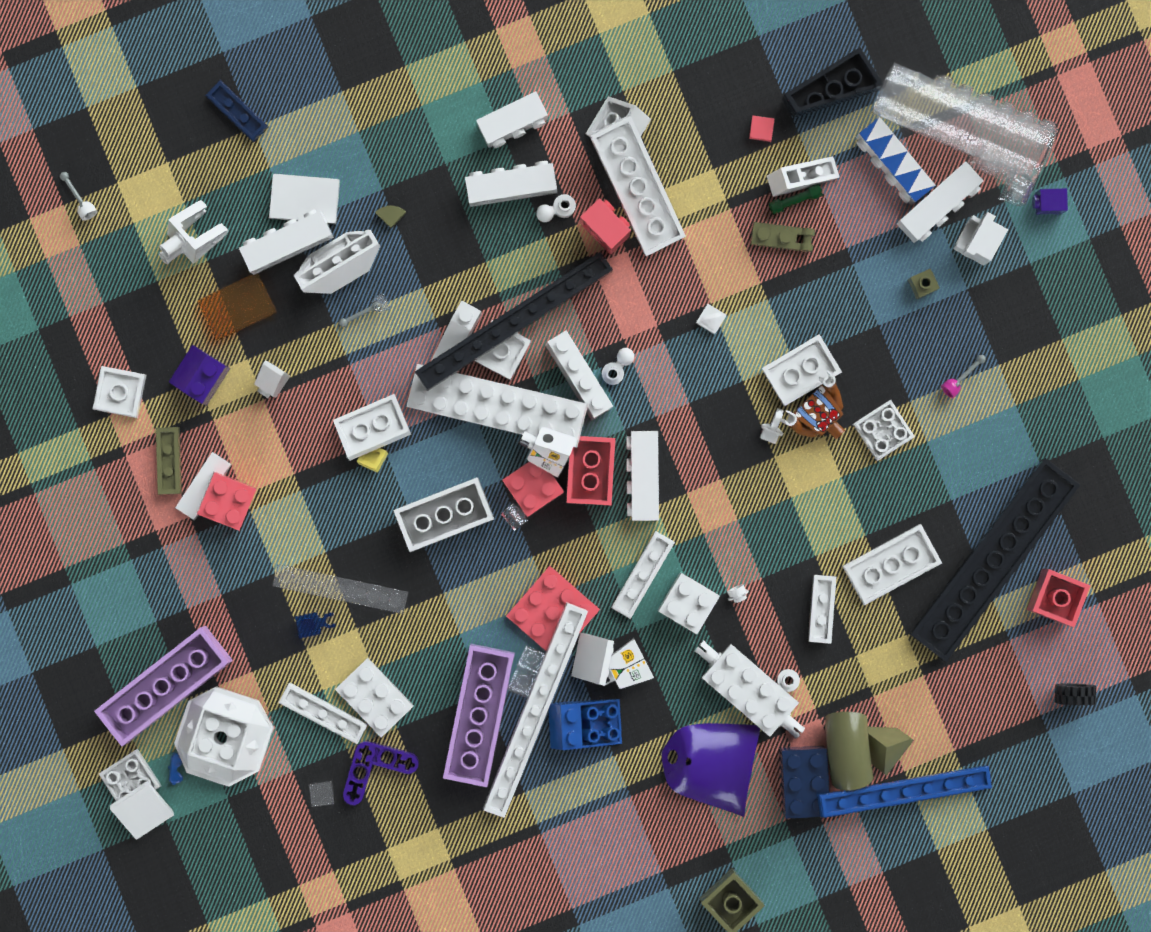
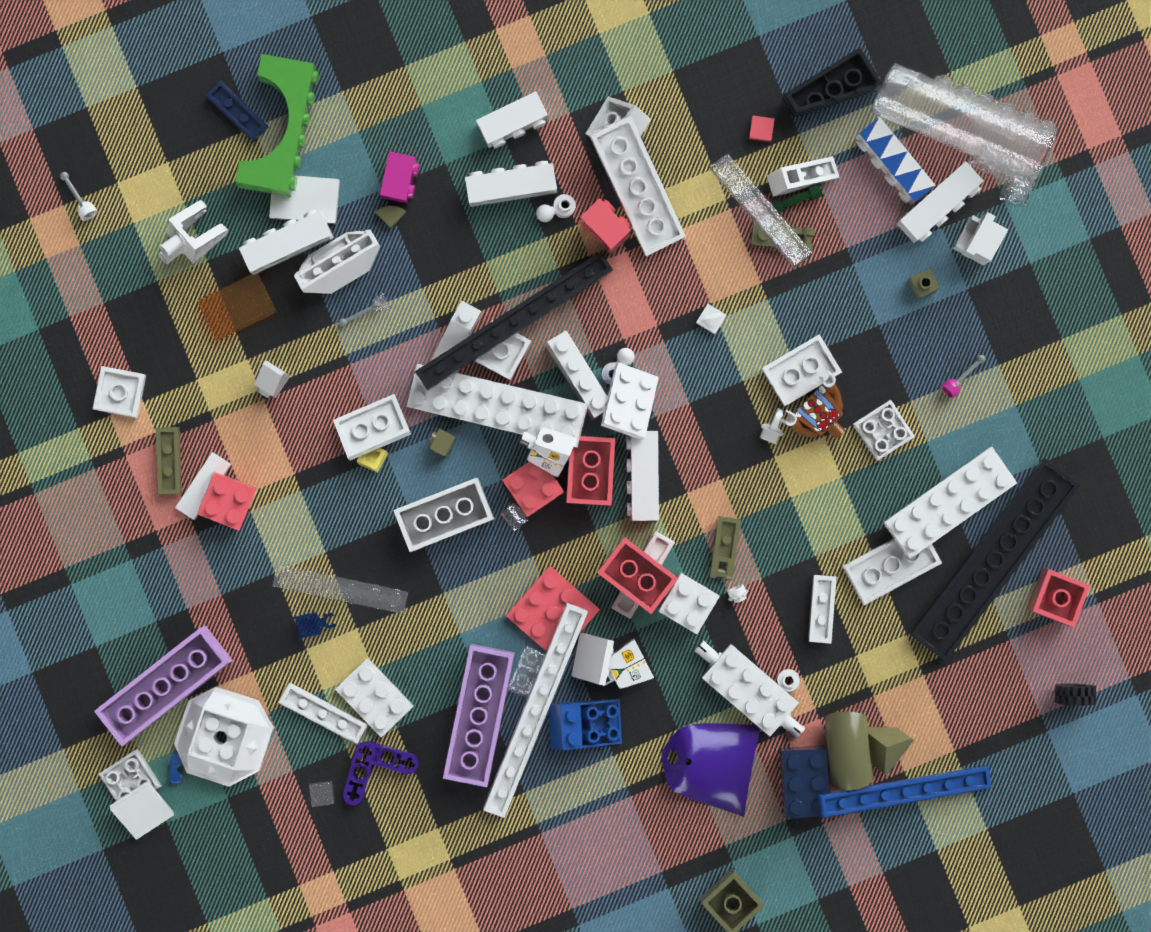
(199, 375): dark purple slope -> none
(277, 170): none -> bright green arch
(399, 177): none -> dark pink brick
(441, 442): none -> olive plate
(629, 401): none -> white plate
(637, 575): none -> coral brick
(725, 547): none -> olive plate
(761, 211): none -> clear plate
(950, 502): none -> white plate
(1050, 201): dark purple brick -> none

